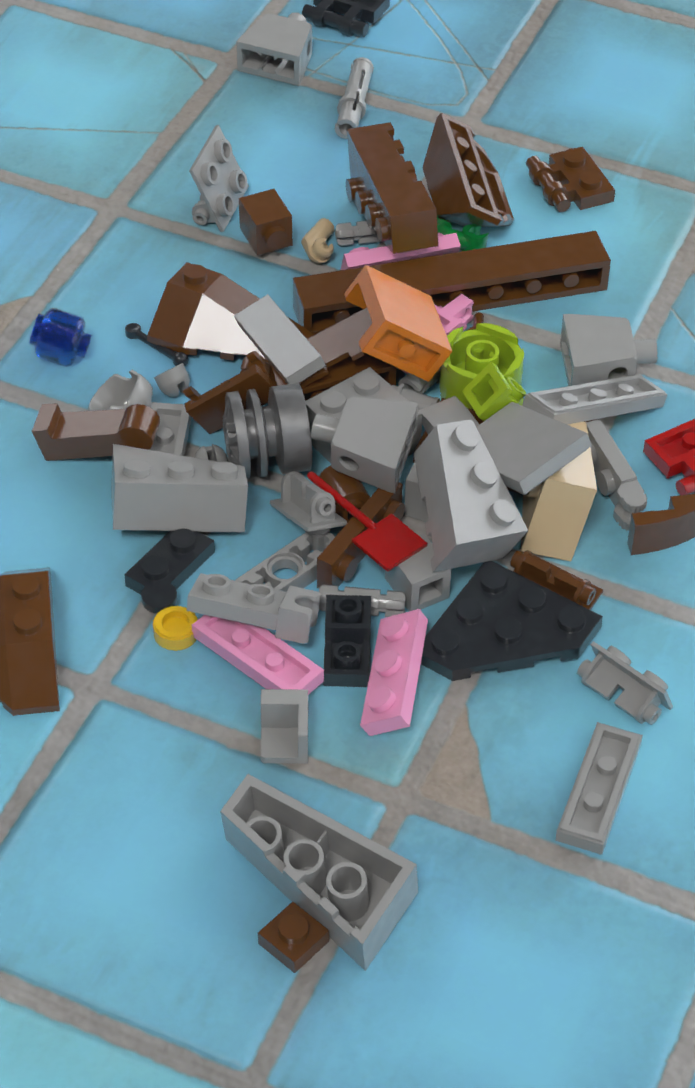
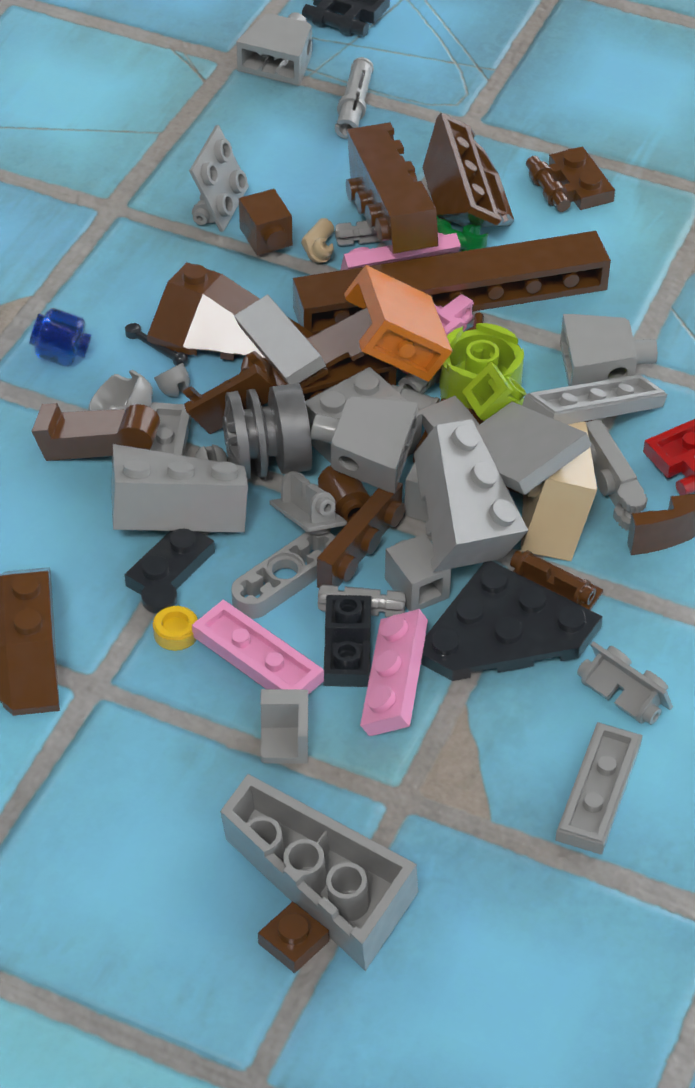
(257, 605): light grey plate -> none
(385, 542): red piece -> none

